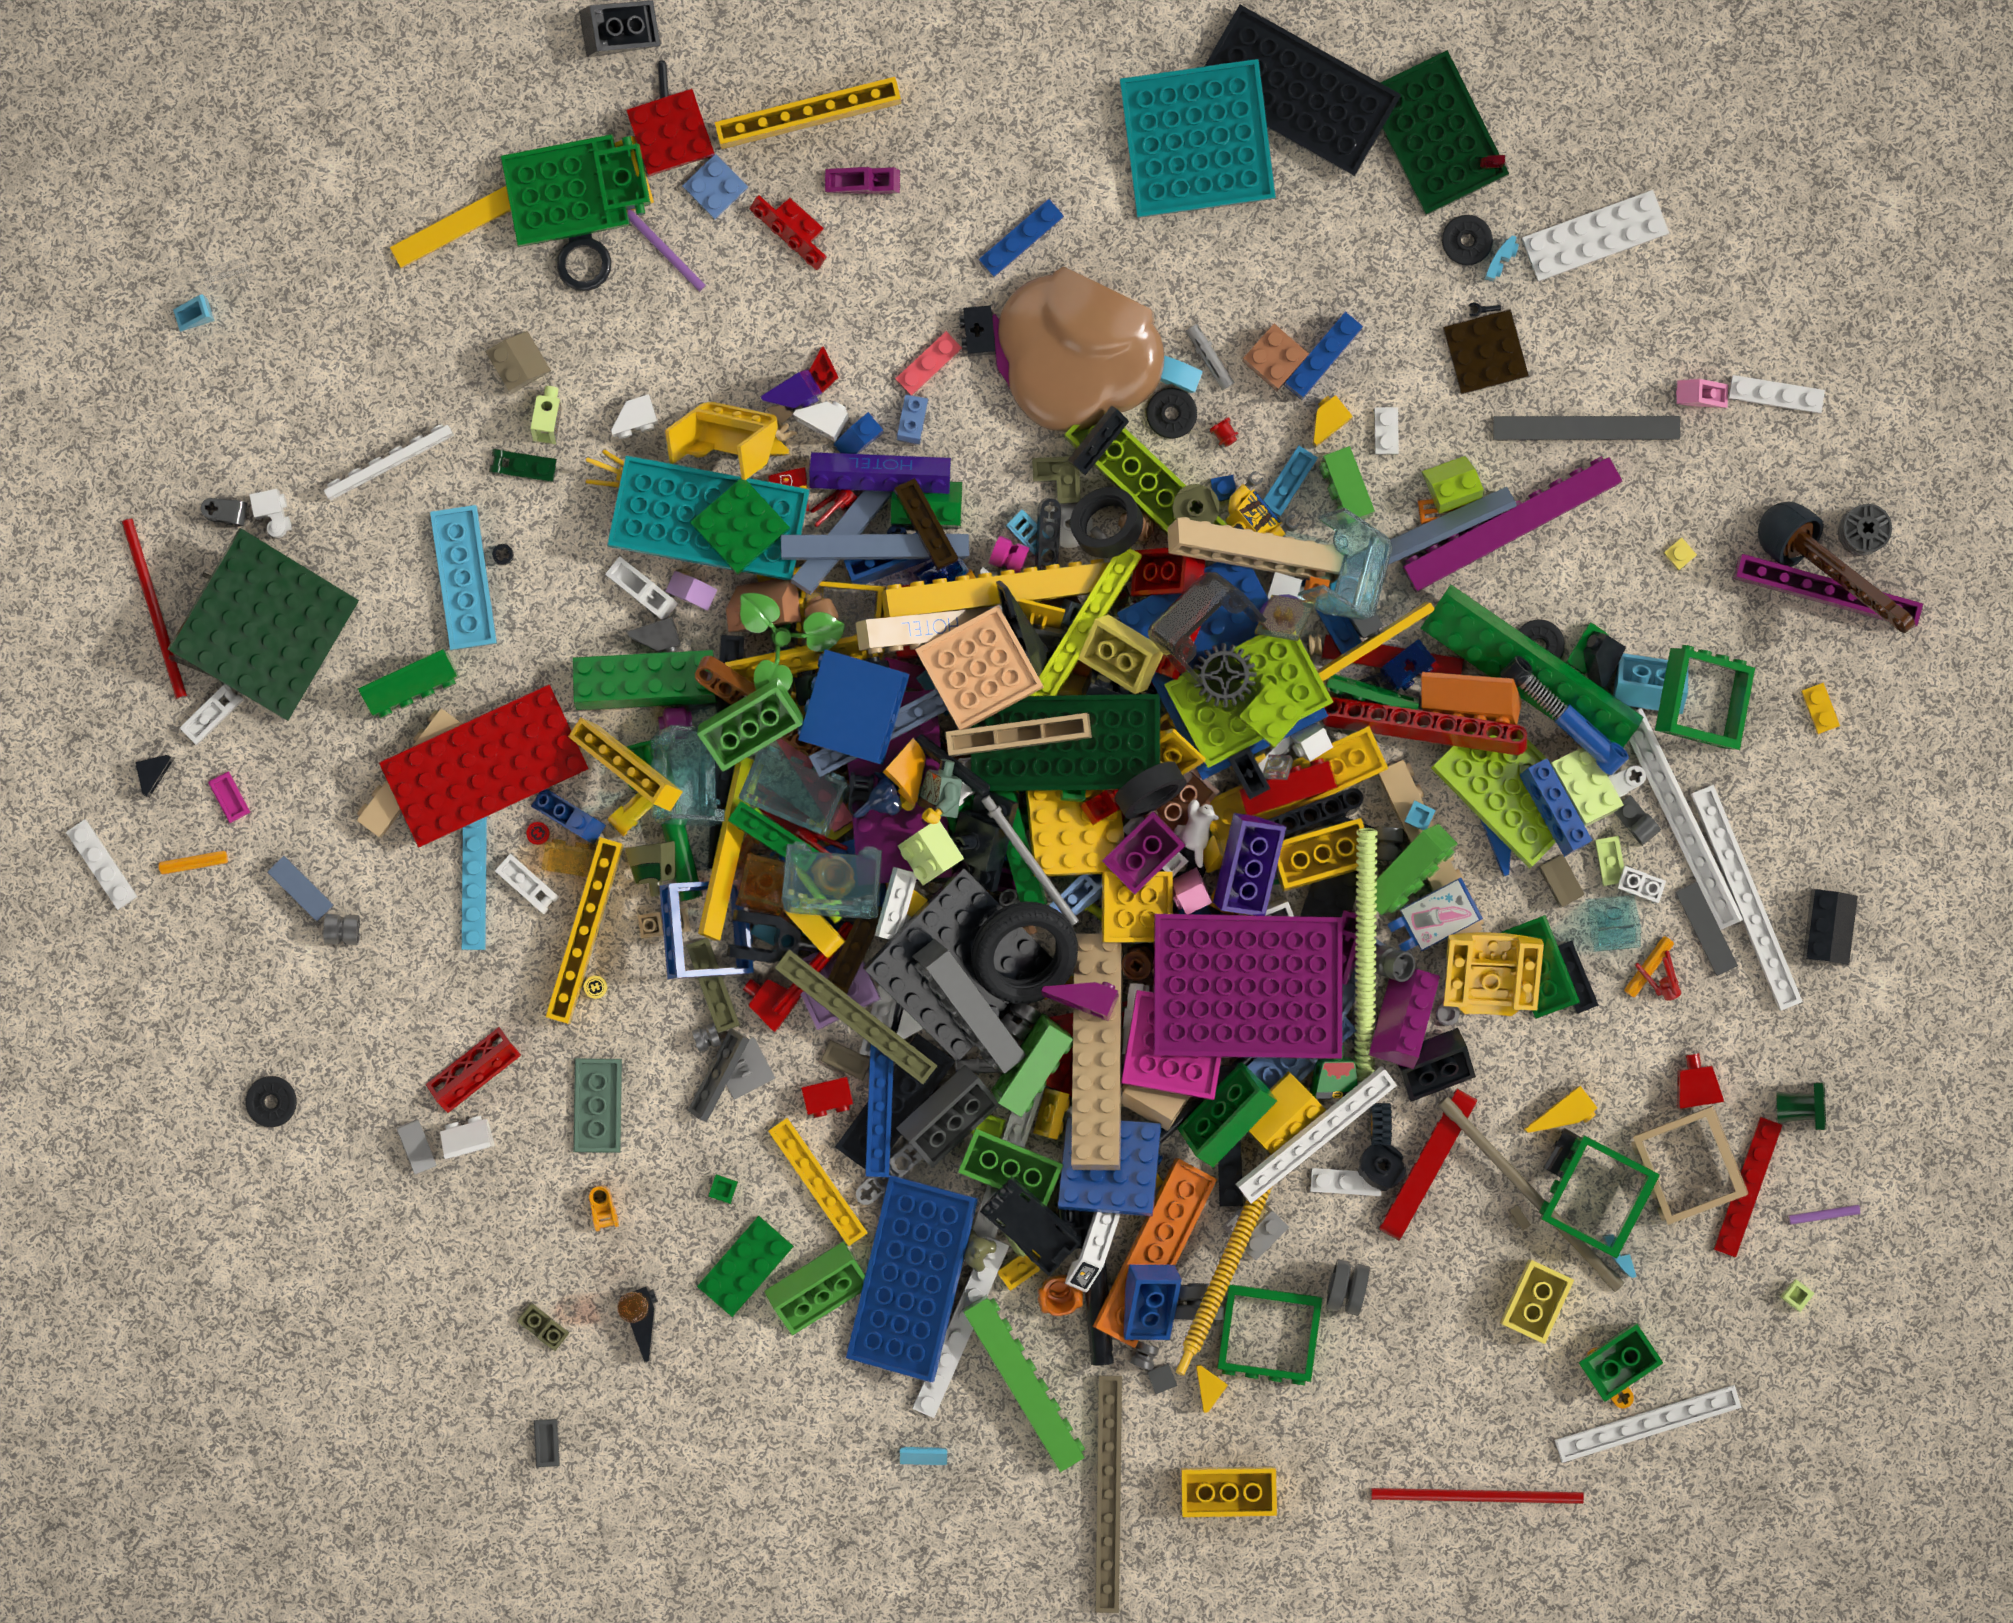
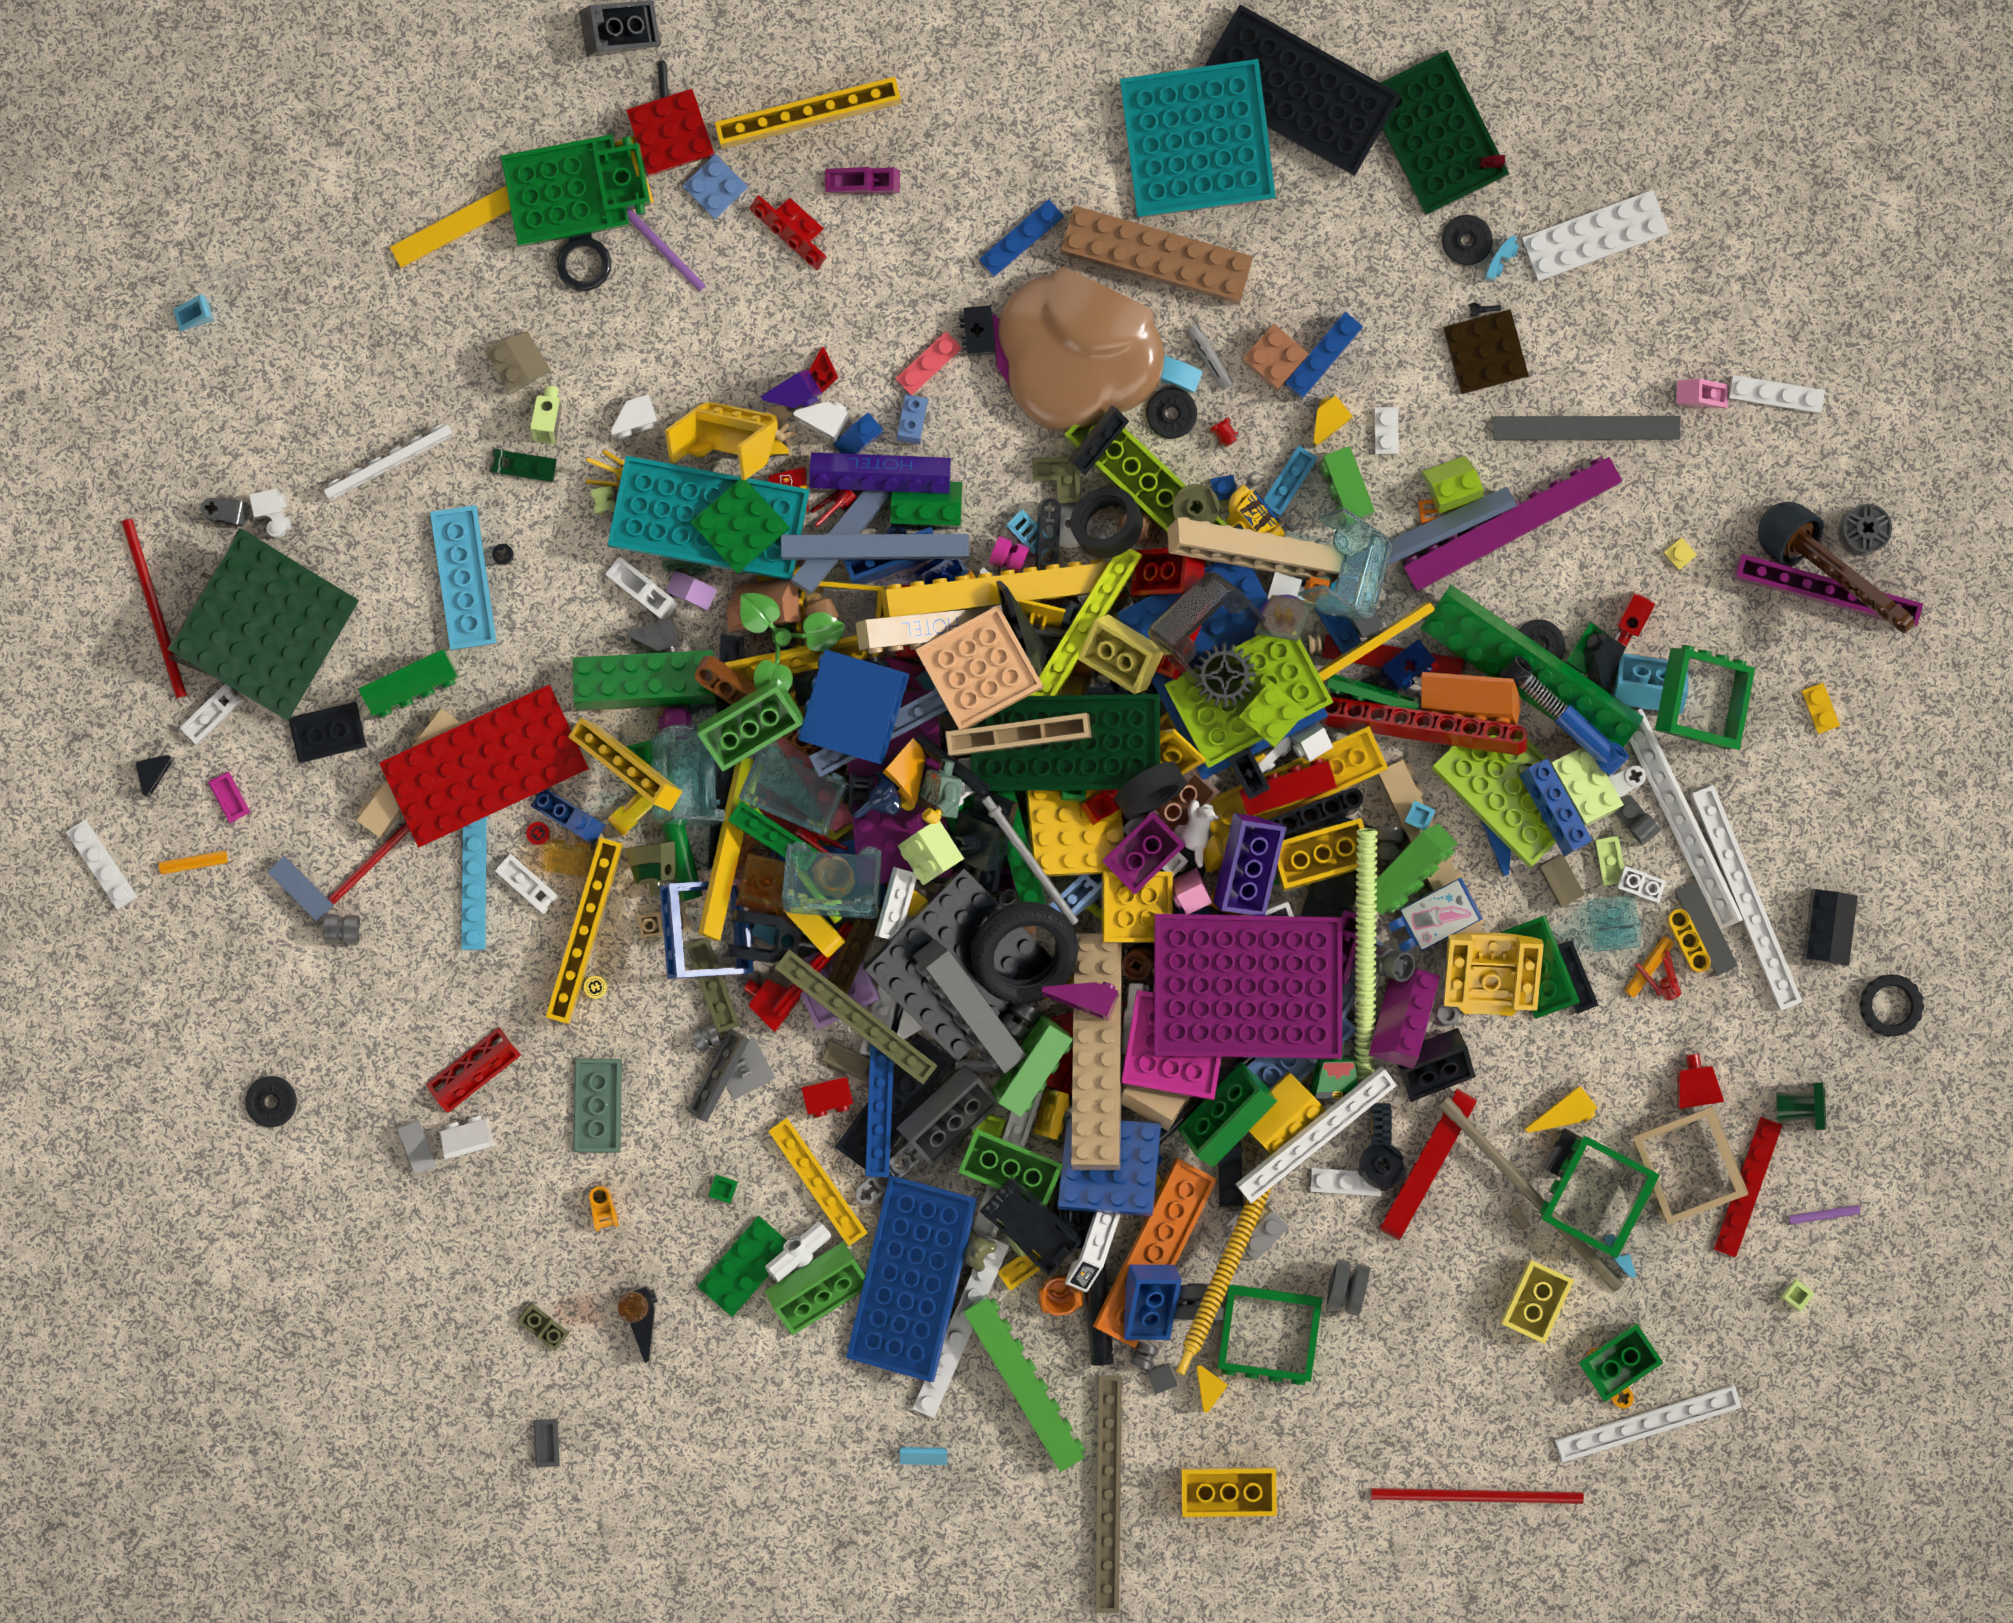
(327, 732): none -> black tile
(369, 863): none -> red bar
(603, 499): none -> yellowish green wheel
(692, 568): none -> clear green slope
(798, 1251): none -> white piece
(926, 524): dark brown plate -> none
(1156, 254): none -> medium nougat brick
(1277, 767): clear plate -> none
(1637, 607): none -> red torso
(1679, 932): none -> yellow beam
(1910, 989): none -> black tyre

